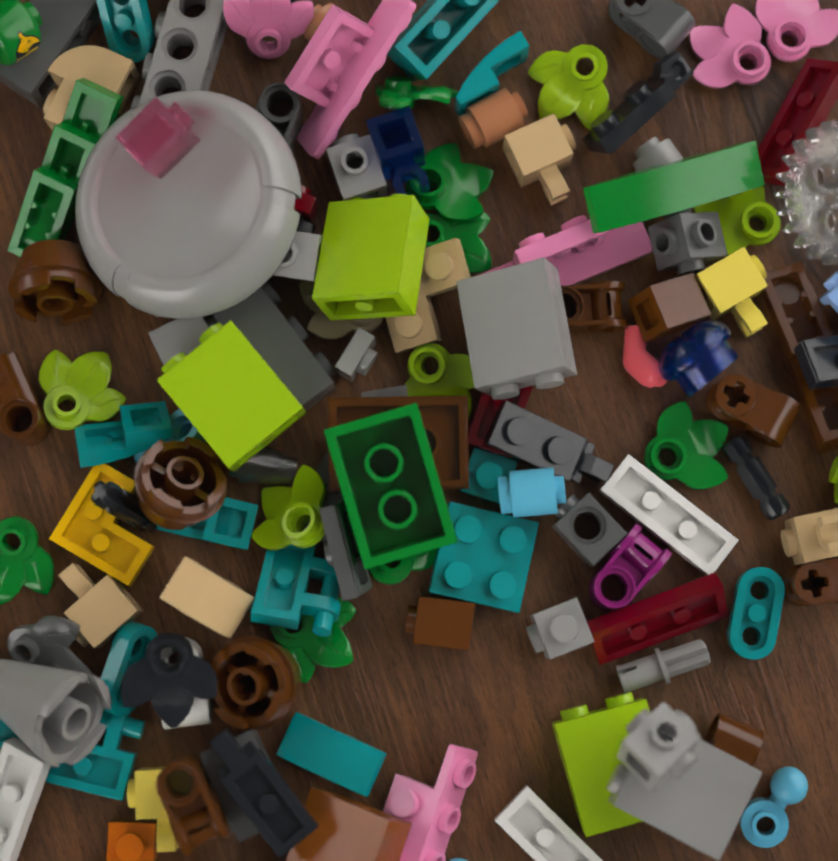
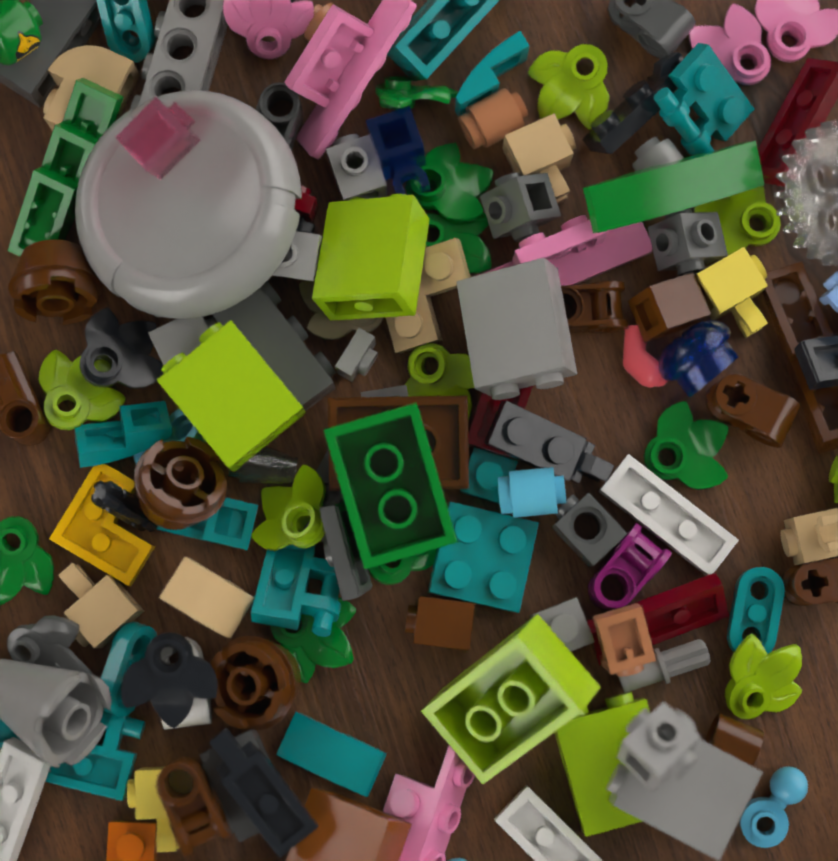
(125, 349): none -> black plate
(511, 208): none -> dark grey brick
(511, 699): none -> lime brick
(624, 640): none -> nougat bracket
(712, 95): none -> teal plate
(756, 477): black axle -> none
(765, 676): none -> lime plate

